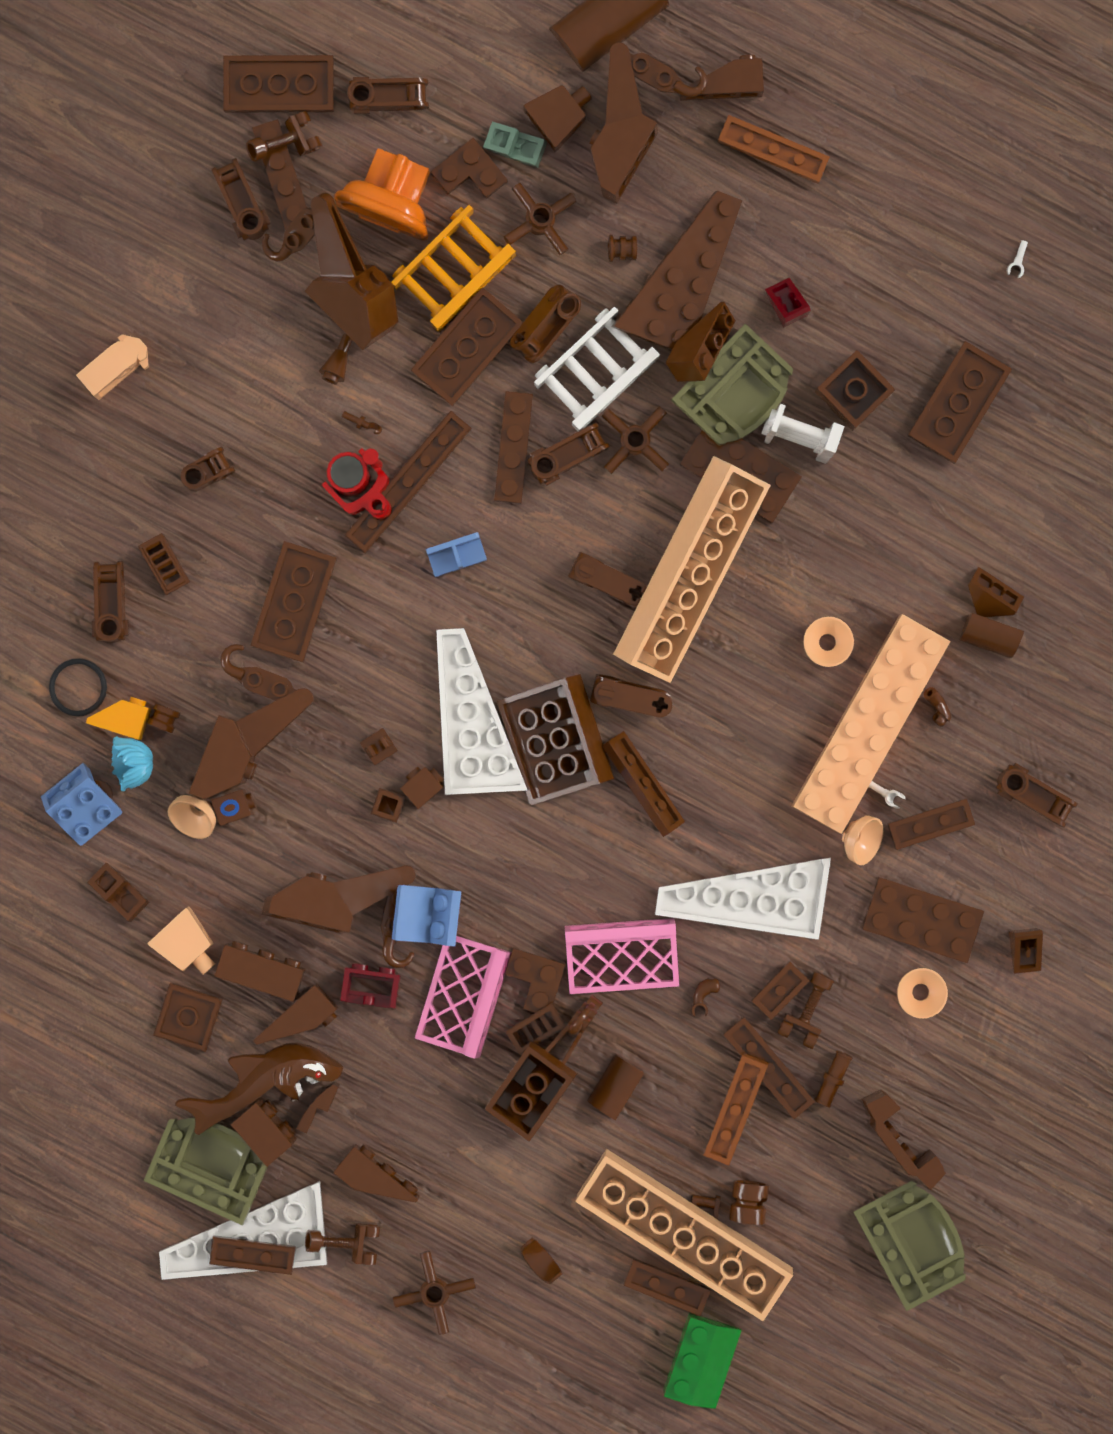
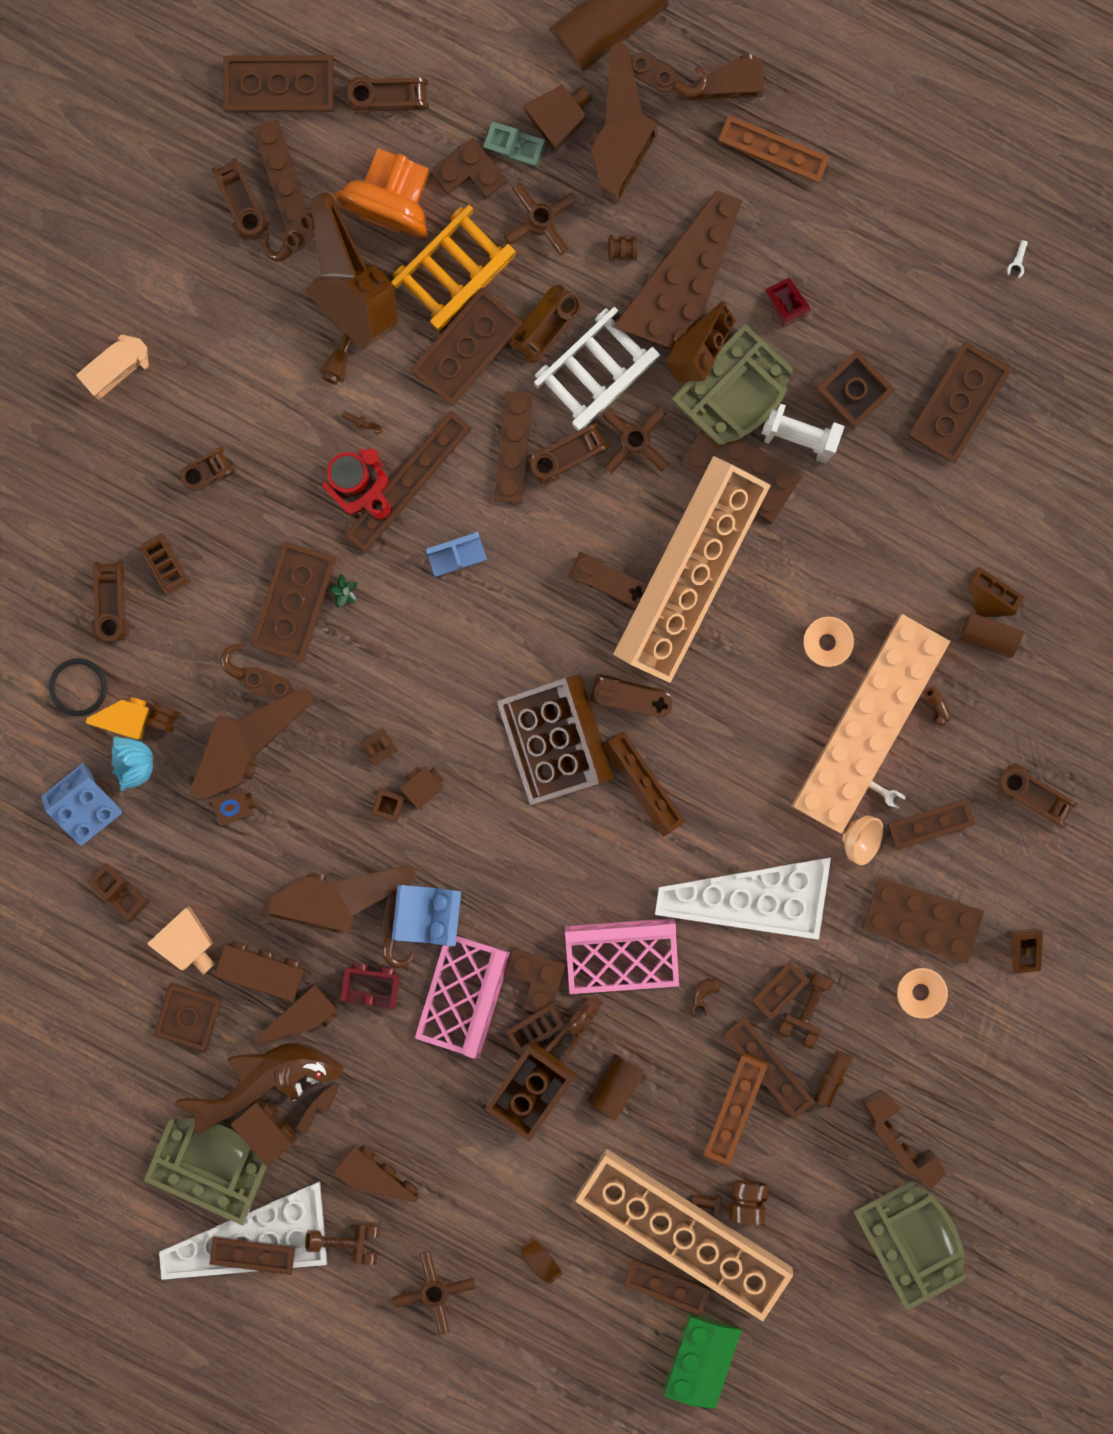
(189, 819): light nougat piece -> none
(258, 148): reddish brown bar -> none
(343, 591): none -> dark green plant
(473, 738): white wing -> none

